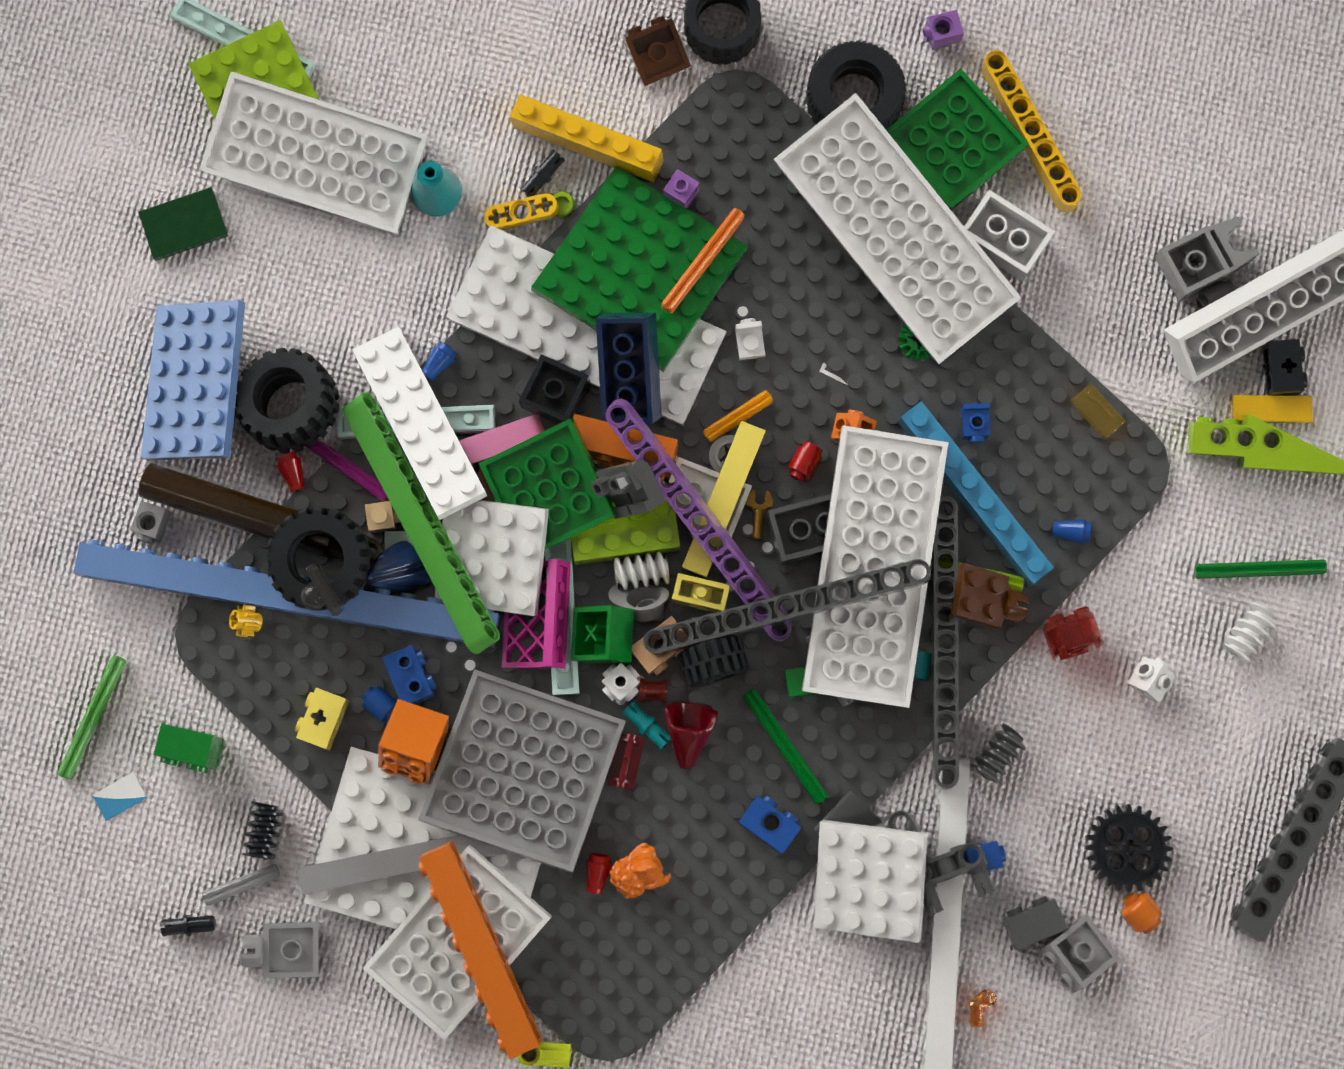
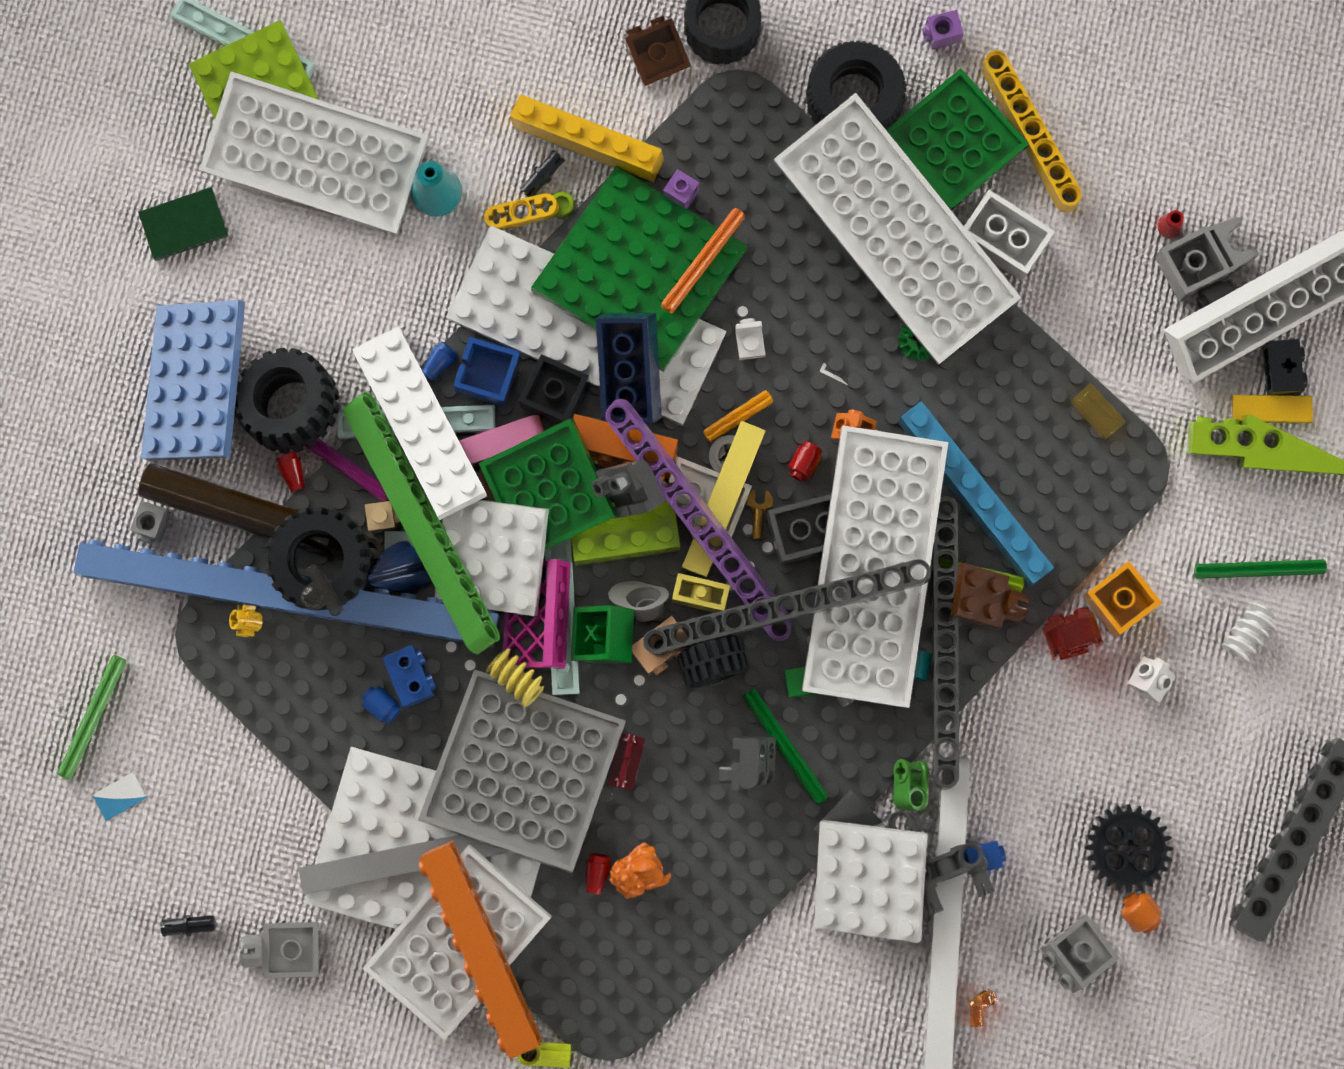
(188, 746): green brick -> none
(241, 884): light grey axle -> none
(263, 831): black piece -> none
(334, 710): light yellow brick -> none
(412, 742): orange brick -> none
(489, 372): none -> blue piece
(515, 677): none -> light yellow piece
(624, 692): white brick -> none
(641, 570): white piece -> none
(647, 725): teal pin -> none
(653, 690): clear red bush -> none
(689, 729): dark red hat -> none
(755, 764): none -> dark grey hips
(777, 839): blue brick -> none
(910, 787): none -> bright green piece
(968, 430): blue brick -> none
(999, 755): dark grey piece -> none
(1034, 923): dark grey brick -> none
(1073, 530): blue cone -> none
(1122, 599): none -> light orange brick
(1168, 228): none -> red cone

